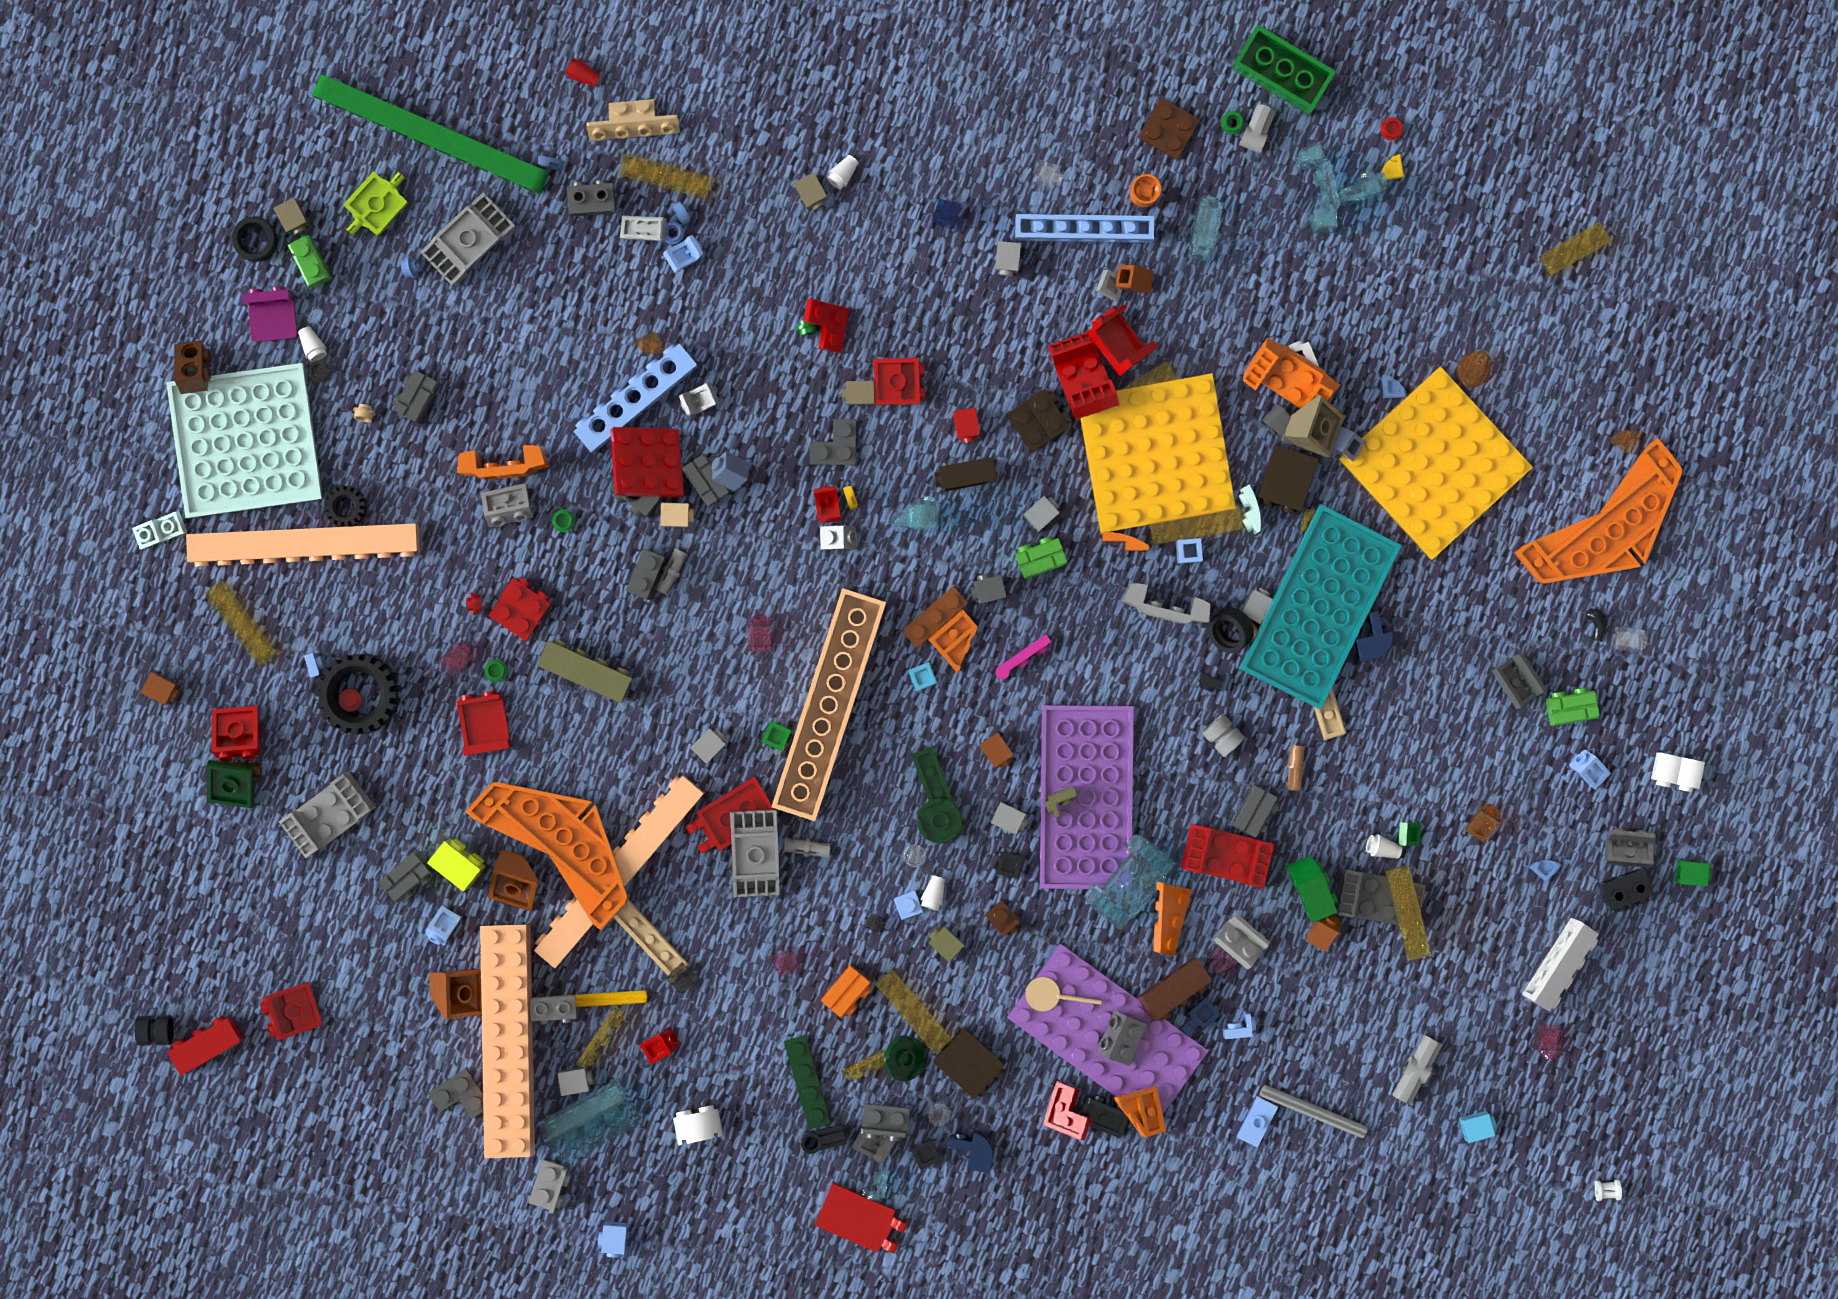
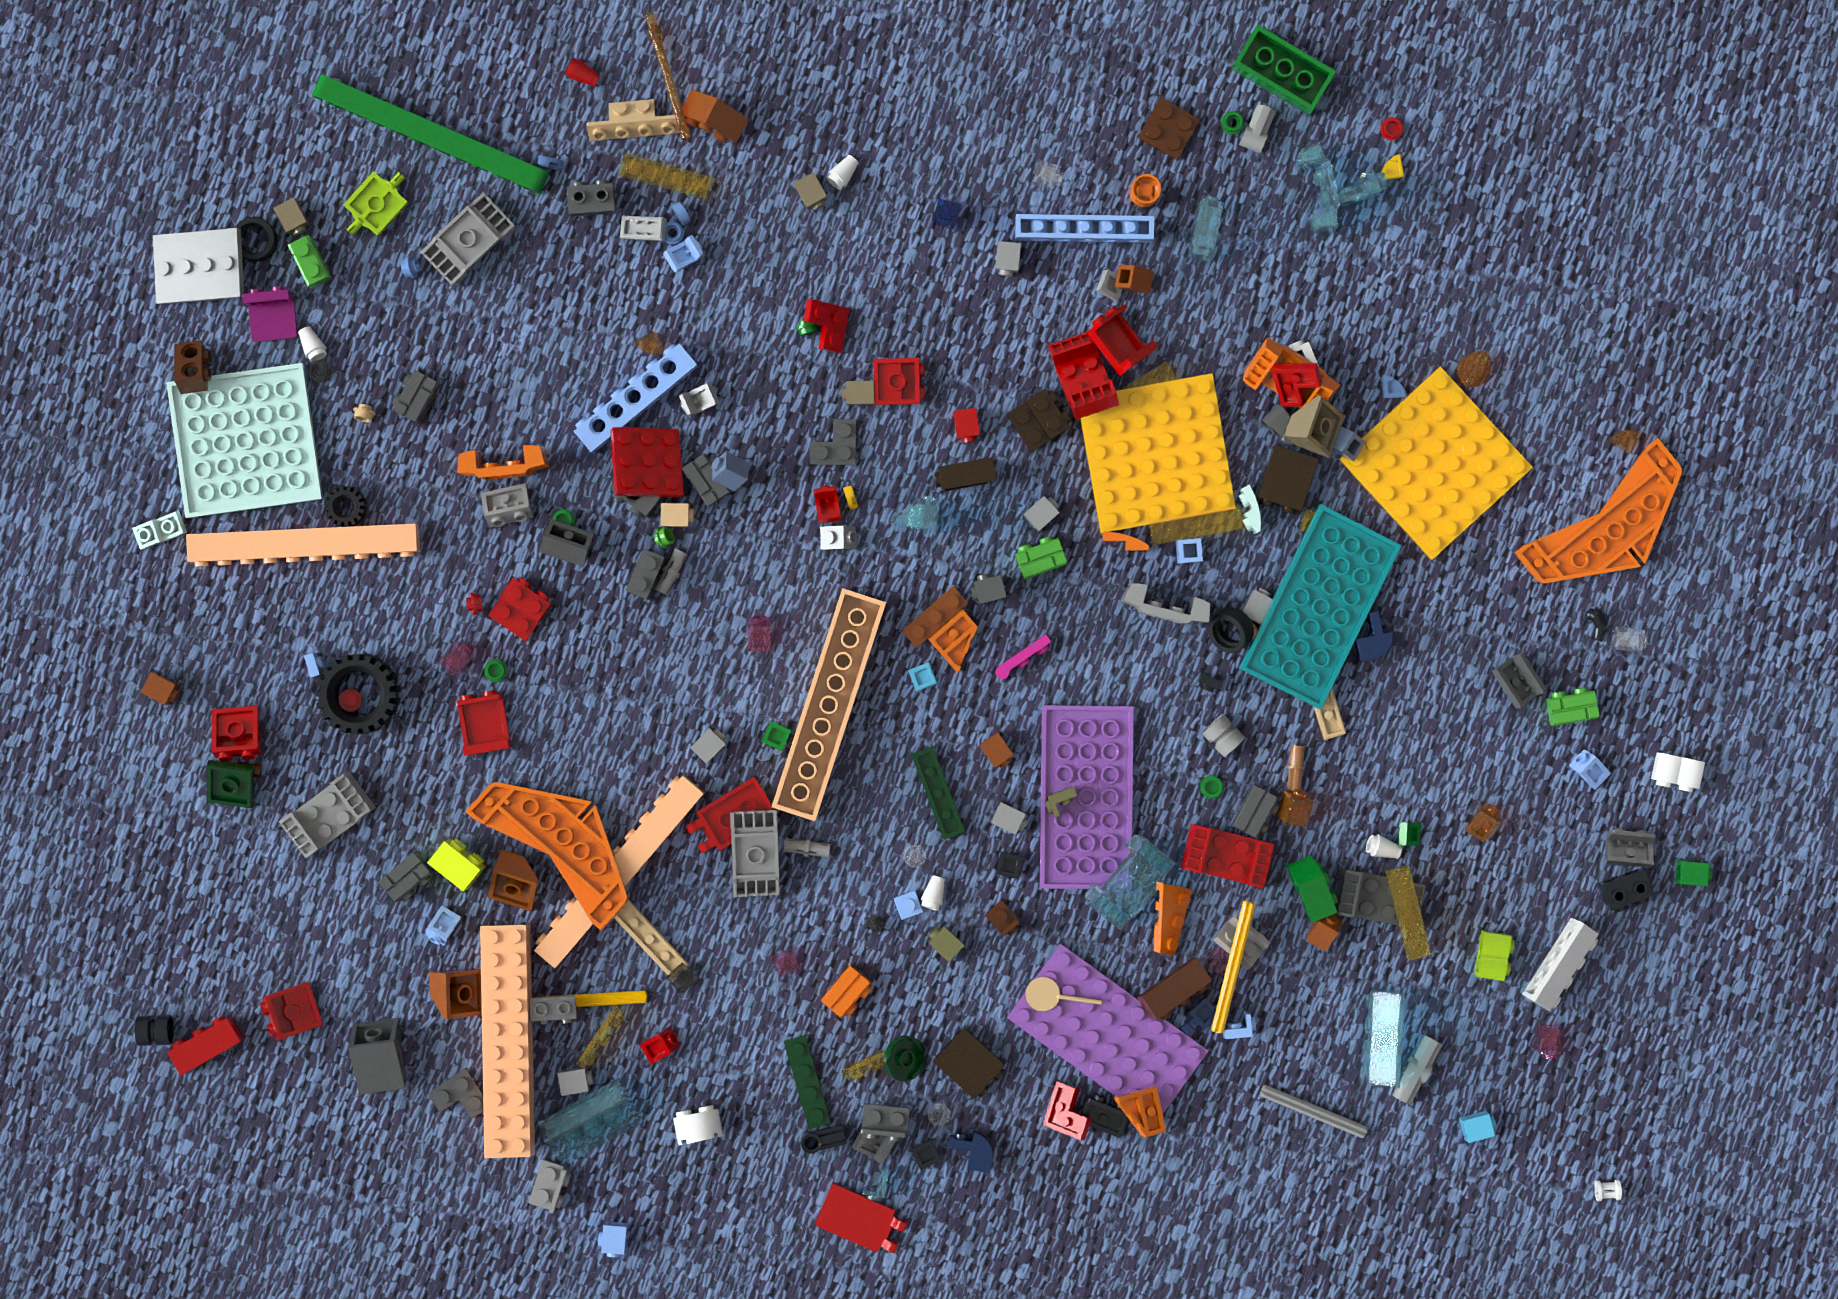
(198, 266): none -> plate
(241, 623): clear yellow plate -> none
(377, 1056): none -> dark grey slope
(567, 543): none -> dark grey brick
(585, 671): olive brick -> none
(655, 36): none -> clear orange bar
(664, 537): none -> bright green plate
(714, 116): none -> dark orange brick
(913, 1011): clear yellow plate -> none
(939, 820): dark green tile -> none
(1121, 1038): flat silver bracket -> none
(1211, 787): none -> green tile
(1233, 966): none -> yellow axle
(1257, 1121): light blue plate -> none
(1292, 378): none -> red plate
(1295, 807): none -> clear orange brick
(1384, 1037): none -> clear light blue slope
(1493, 955): none -> lime brick
(1545, 869): medium blue tile -> none
(1574, 249): clear yellow plate -> none

